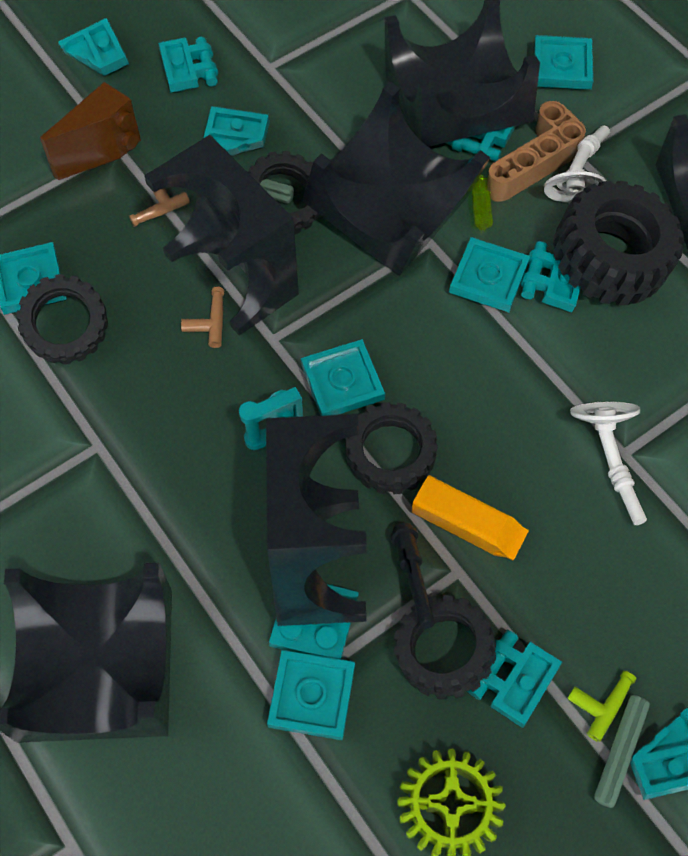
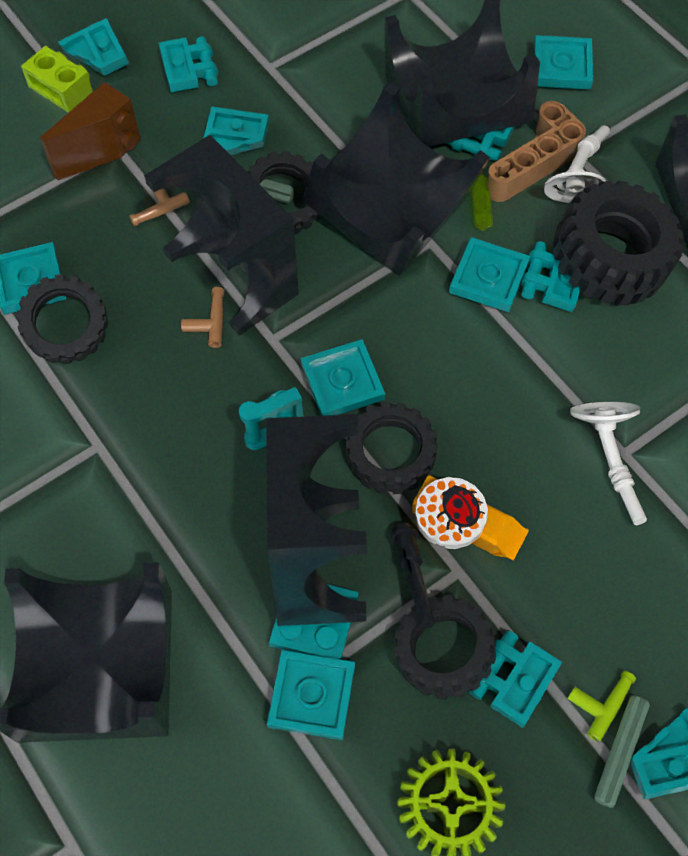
(57, 78): none -> lime brick
(451, 512): none -> tile

